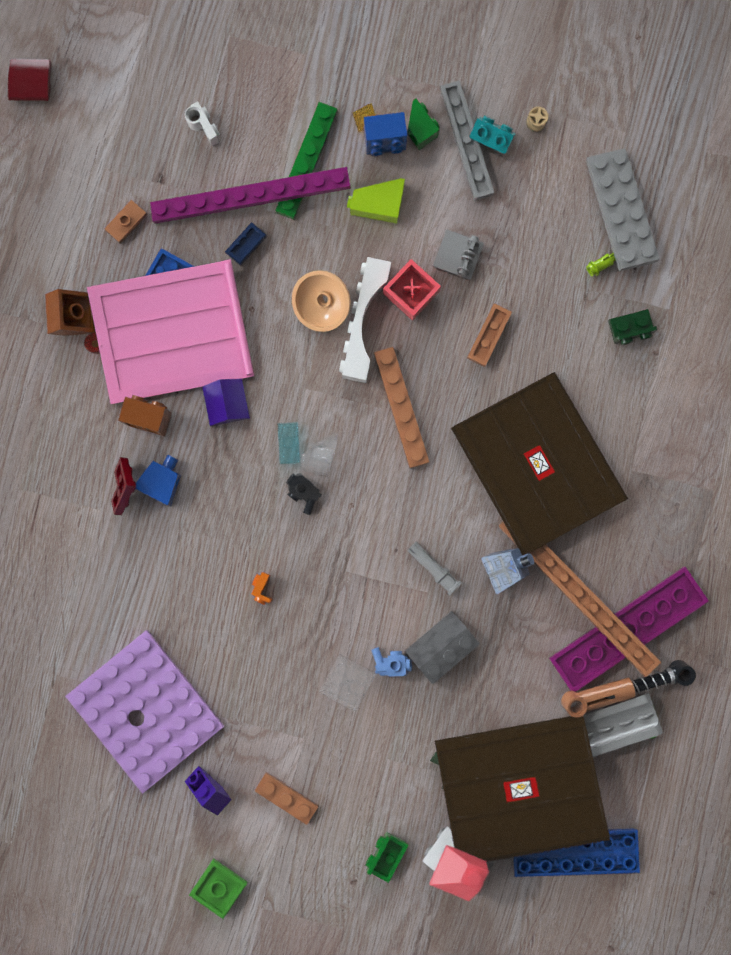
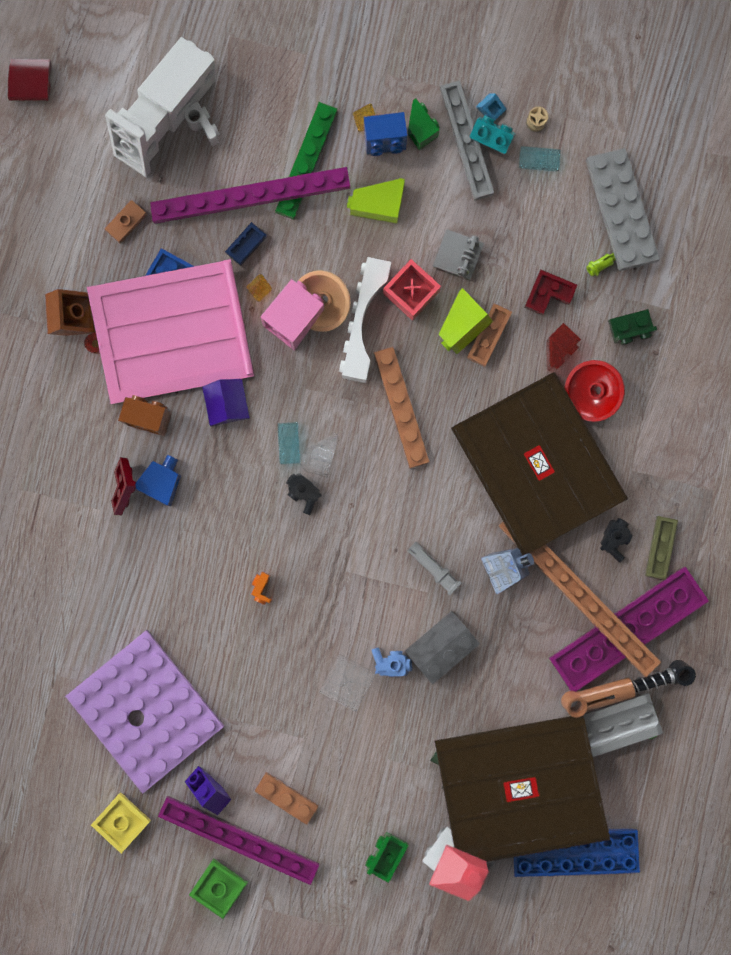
(120, 822): none -> light yellow plate
(161, 104): none -> white brick
(238, 840): none -> magenta plate
(259, 288): none -> clear yellow slope
(292, 313): none -> bright pink slope
(463, 323): none -> lime slope
(491, 106): none -> dark azure slope
(539, 158): none -> clear light blue plate
(547, 287): none -> dark red plate
(560, 344): none -> clear red slope
(582, 386): none -> red dish
(616, 534): none -> black piece
(661, 548): none -> olive tile

